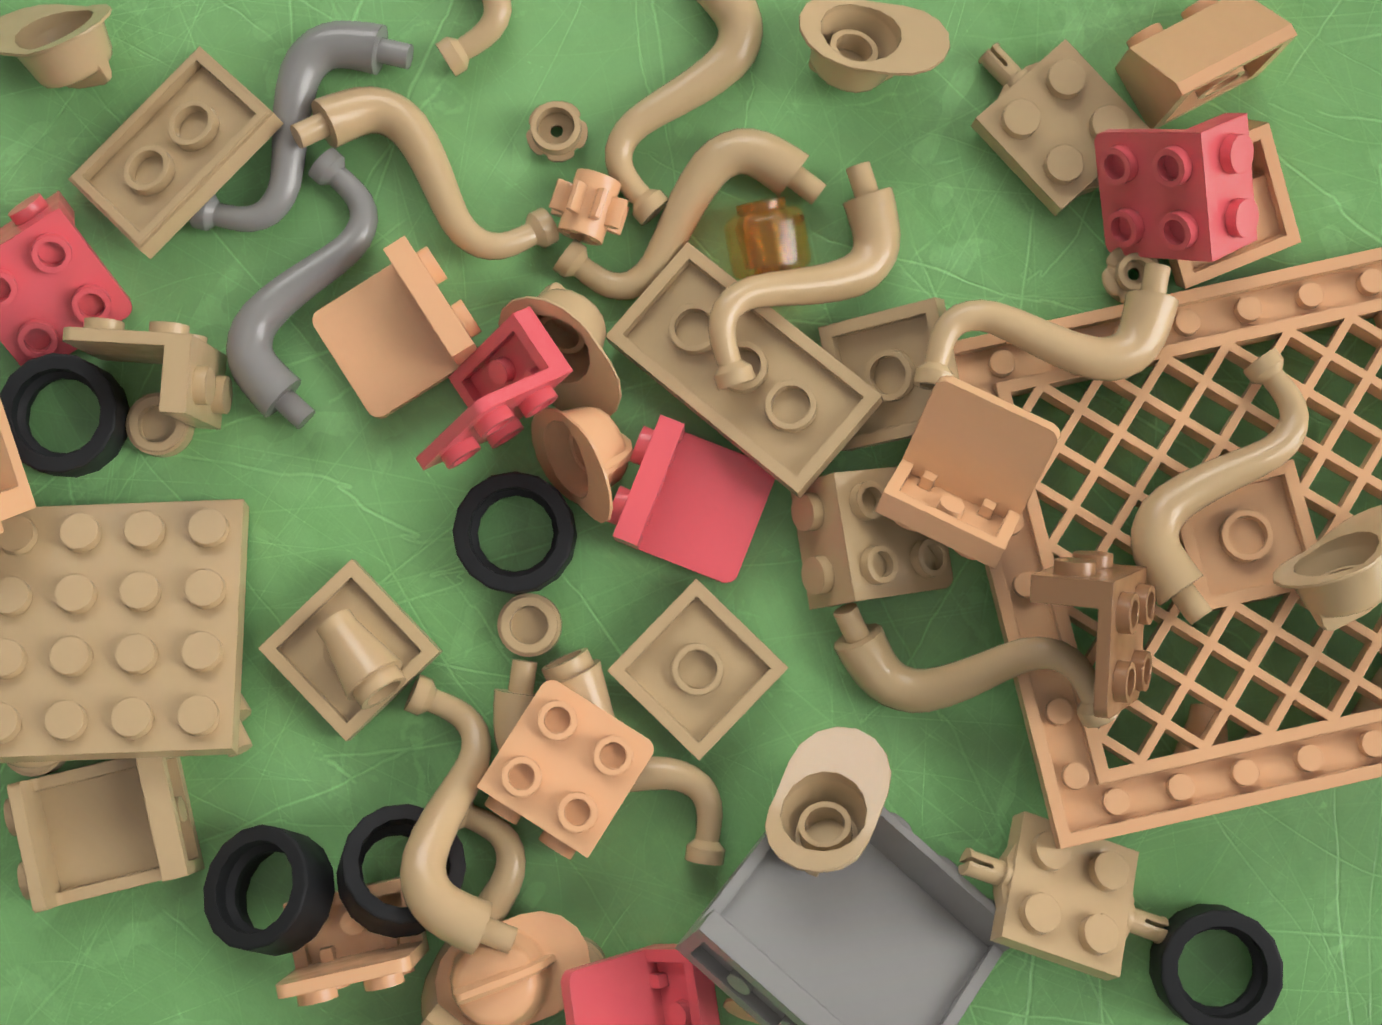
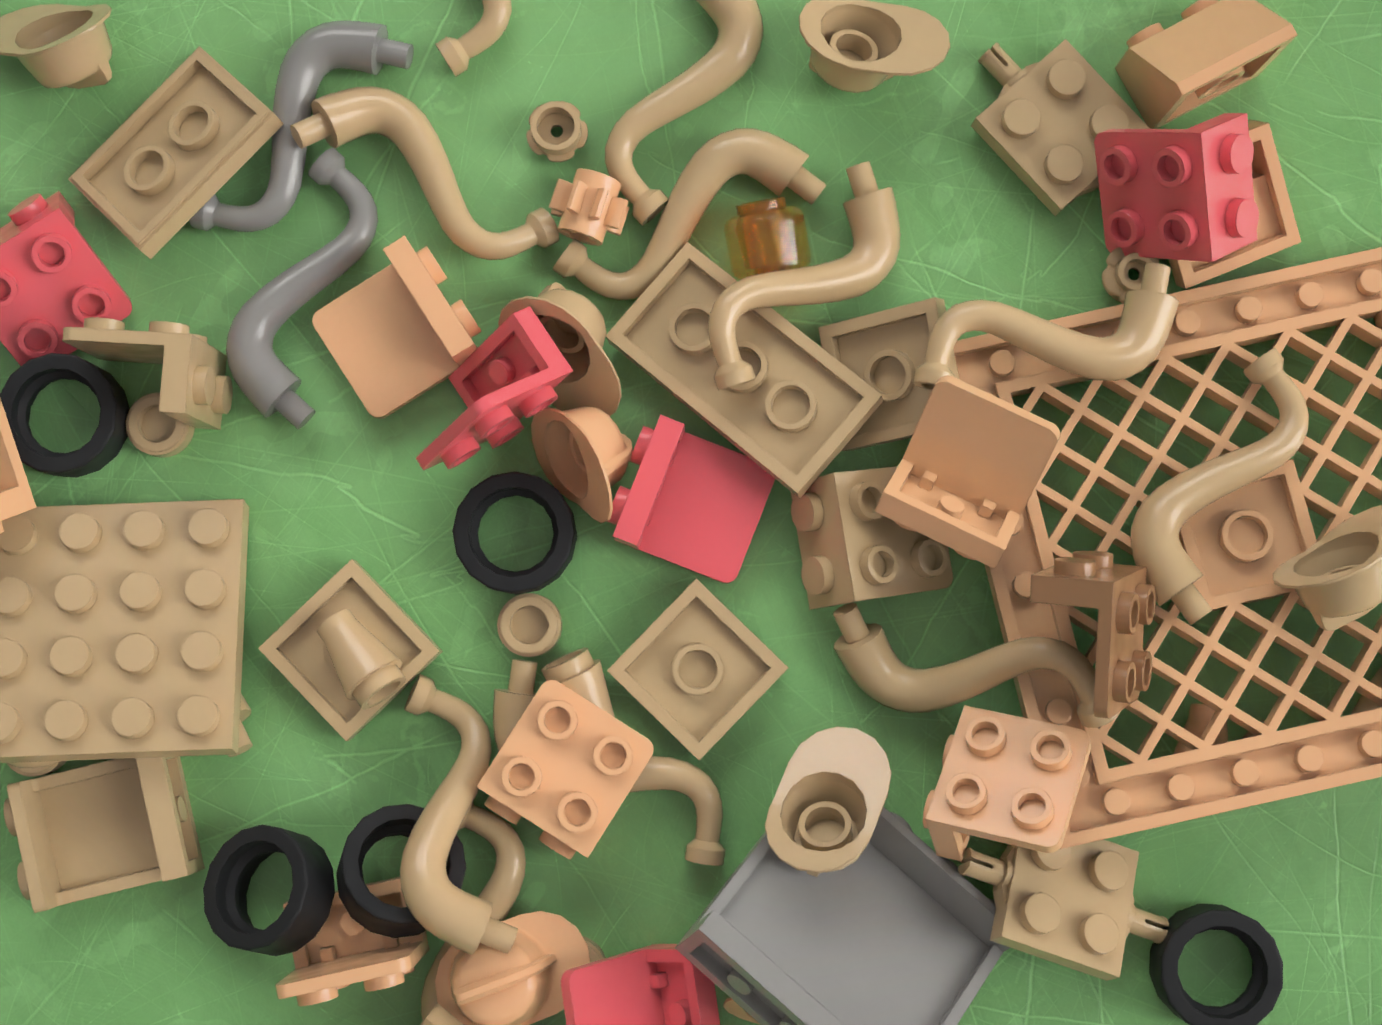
(1005, 783): none -> light nougat bracket

